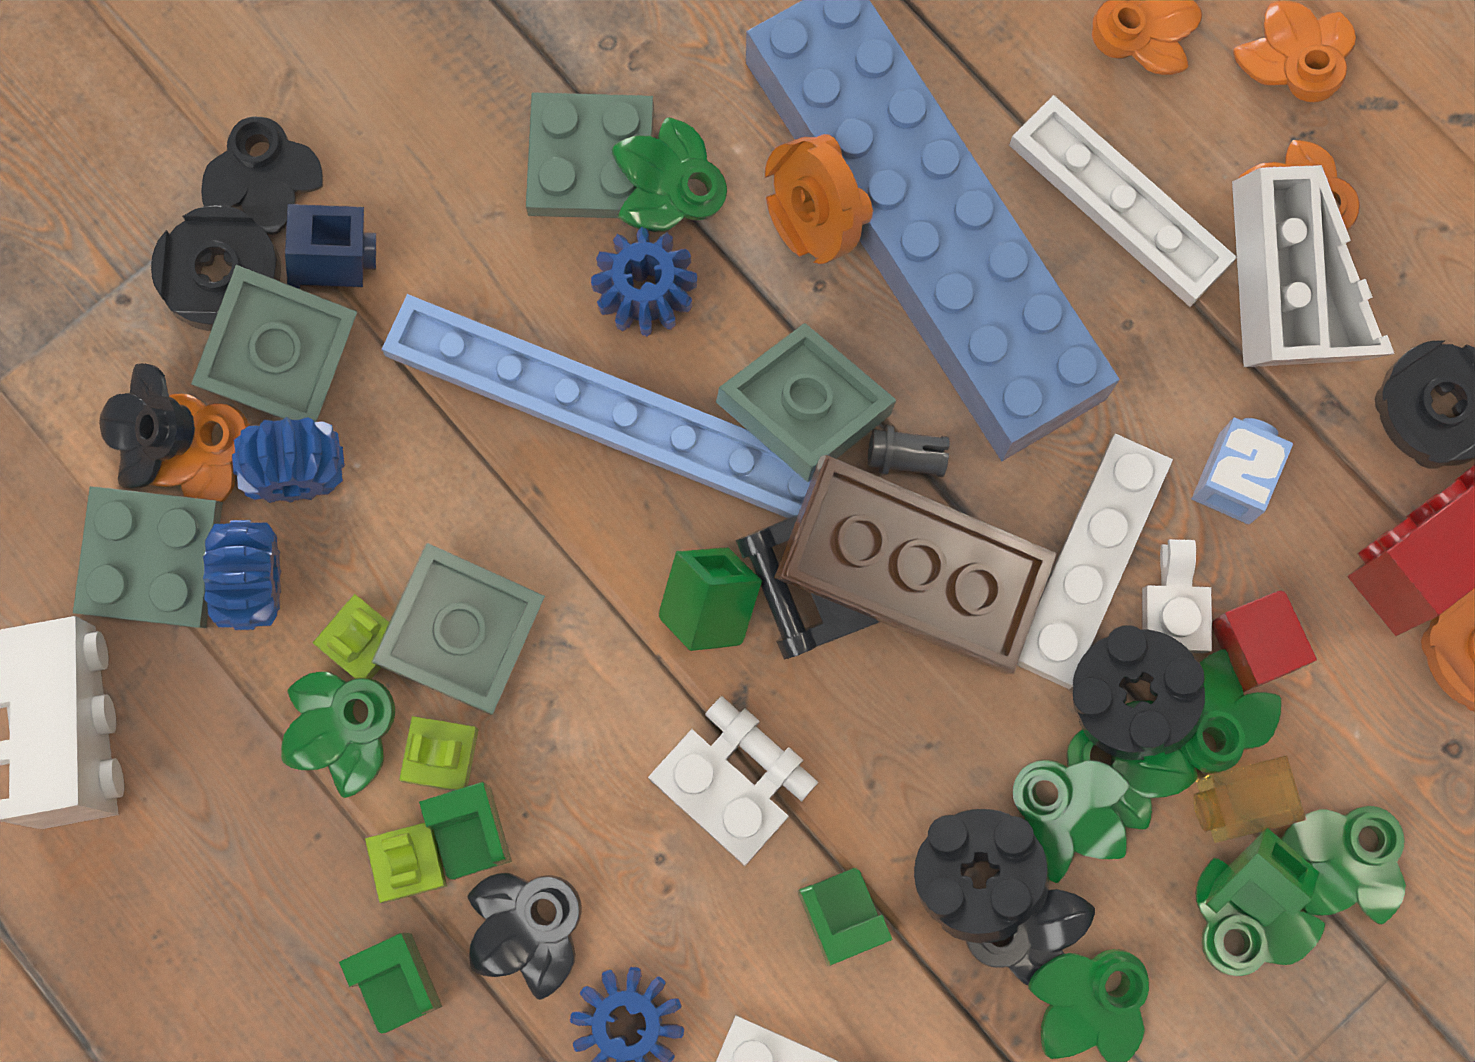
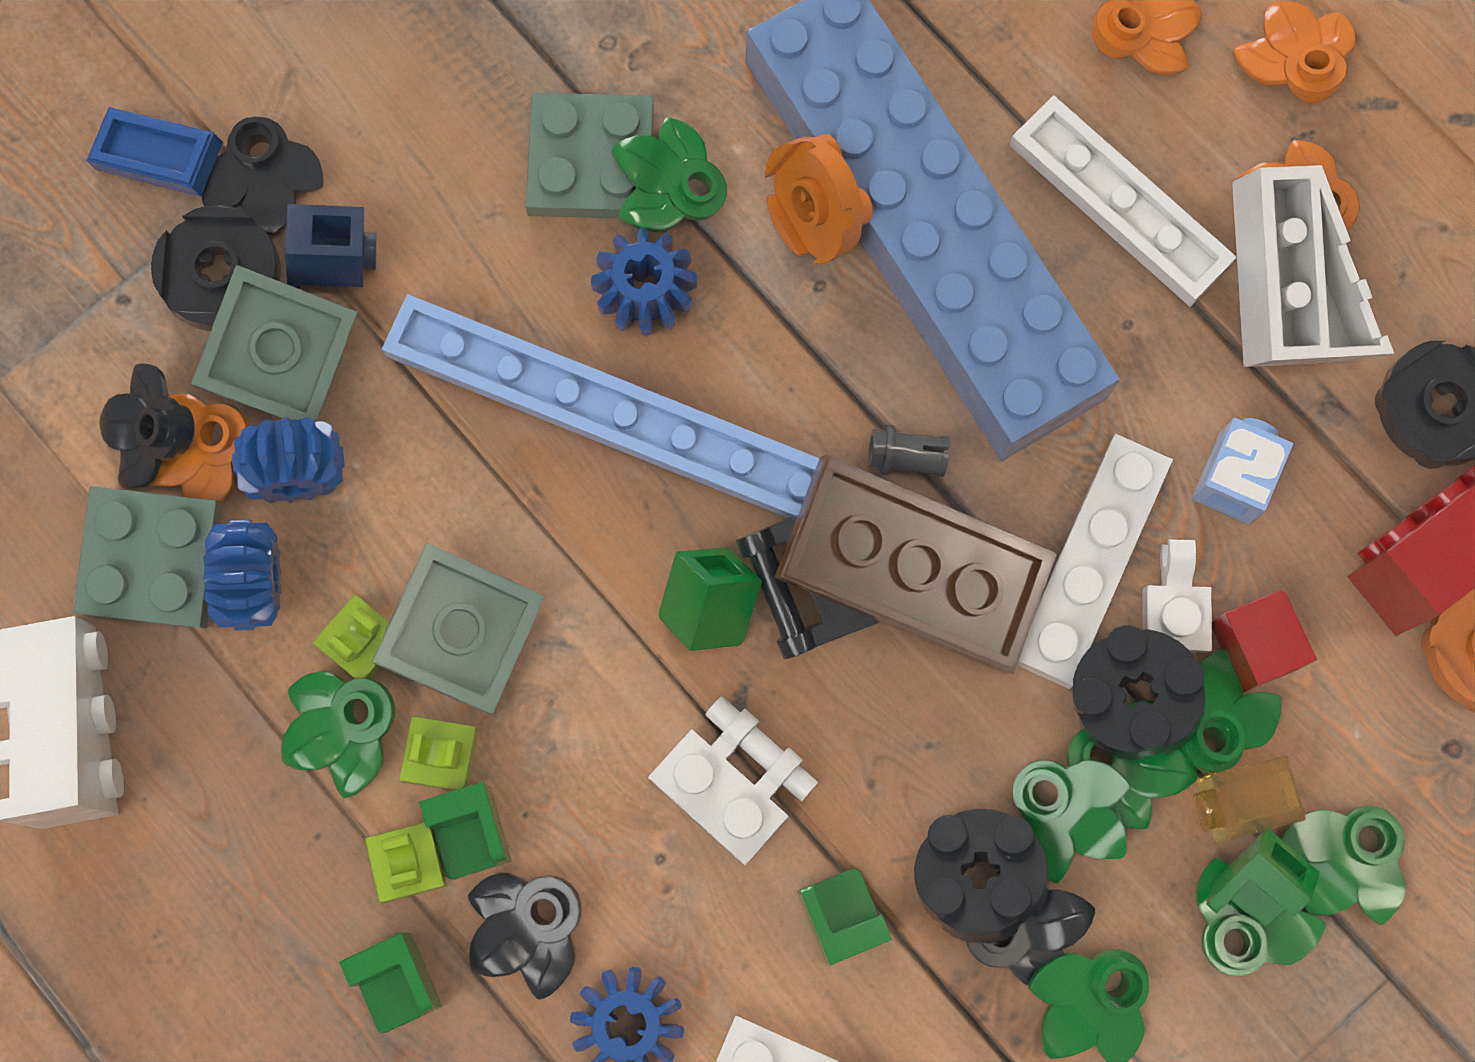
(154, 151): none -> blue tile
(805, 400): sand green plate -> none

